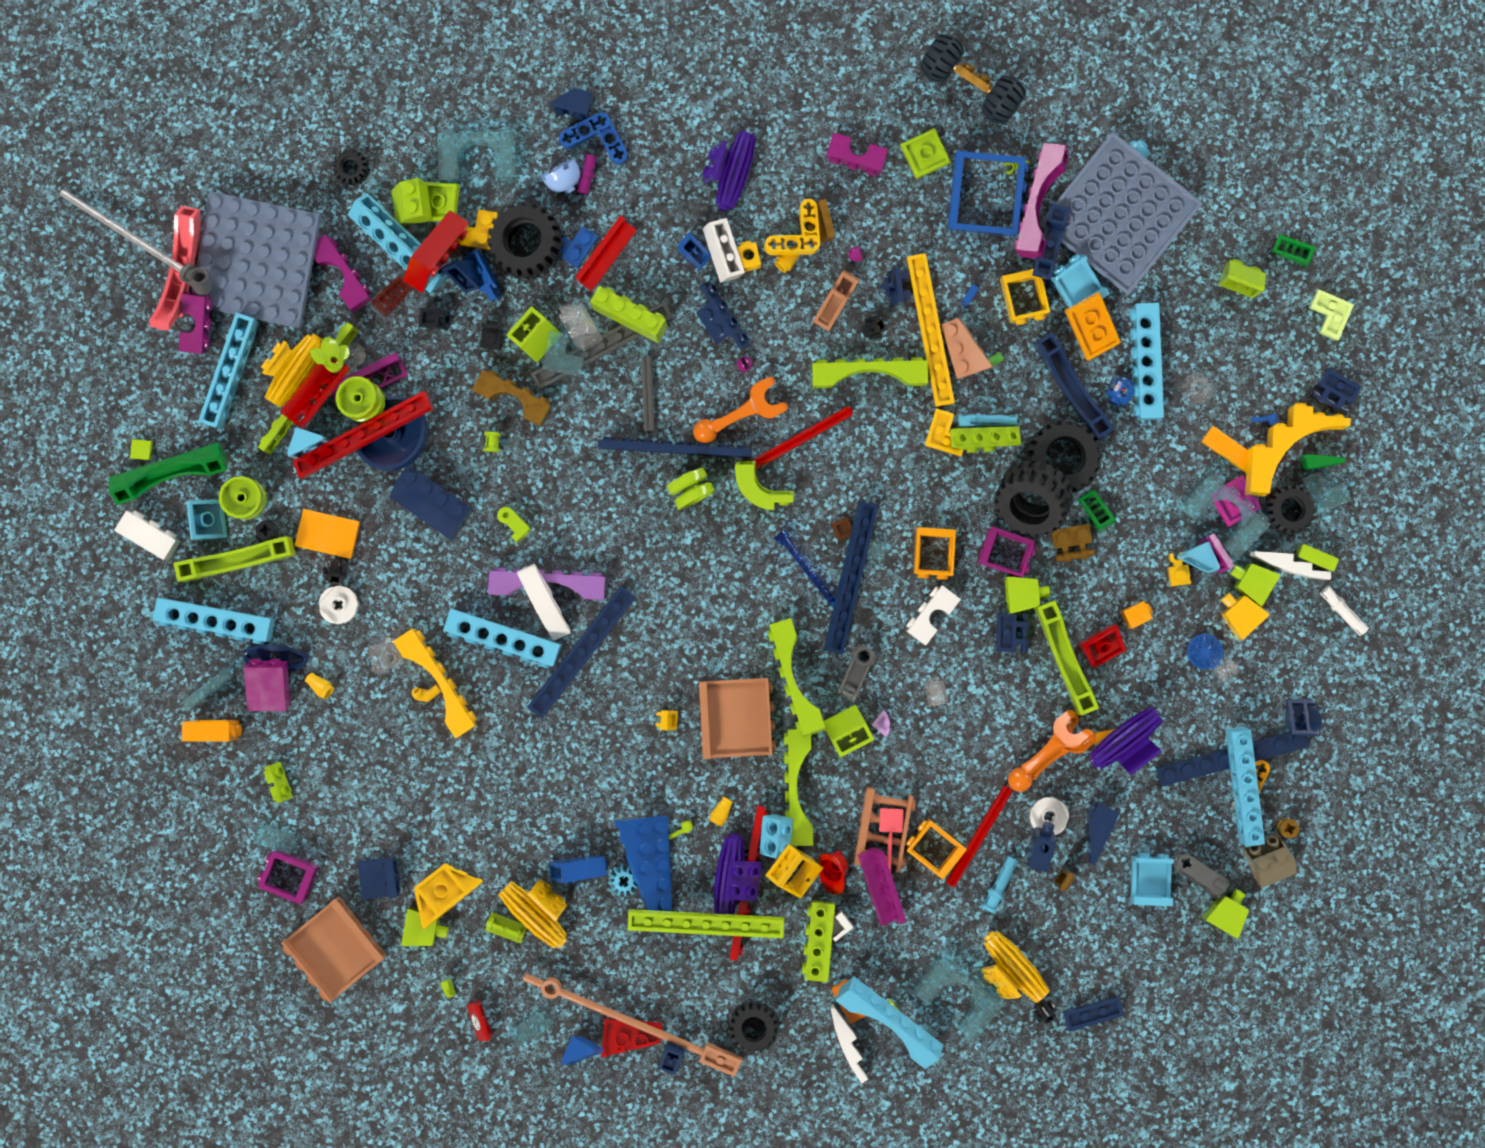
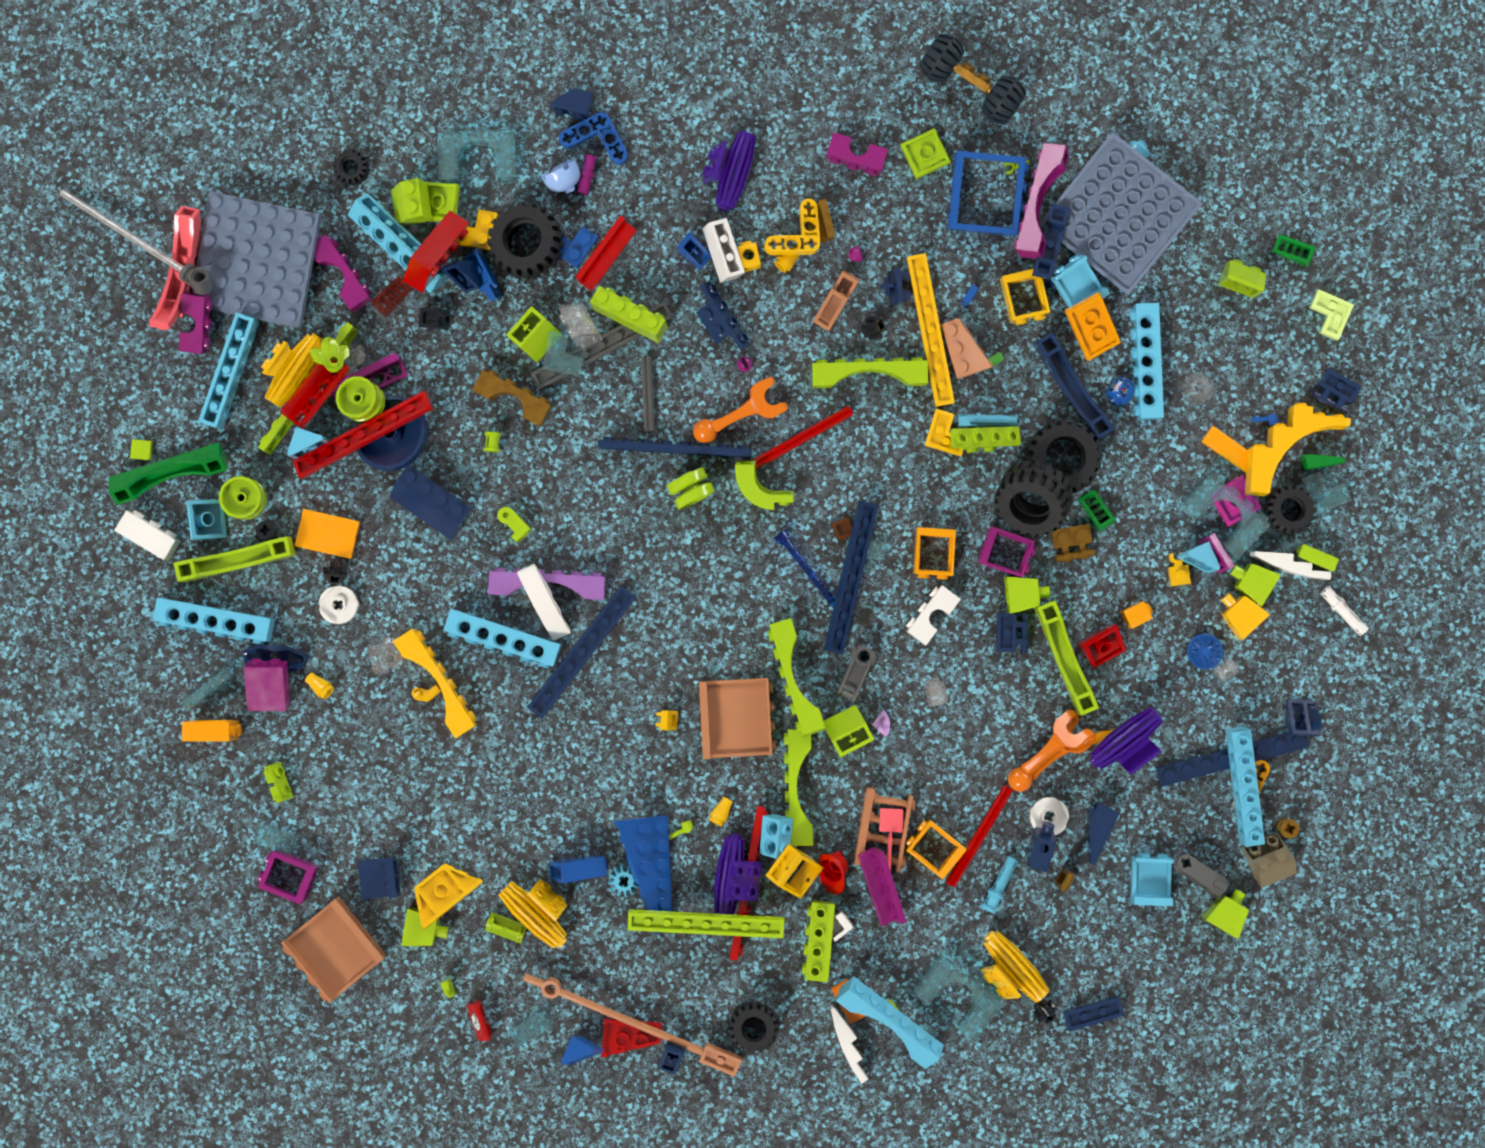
(491, 335): black bracket -> none

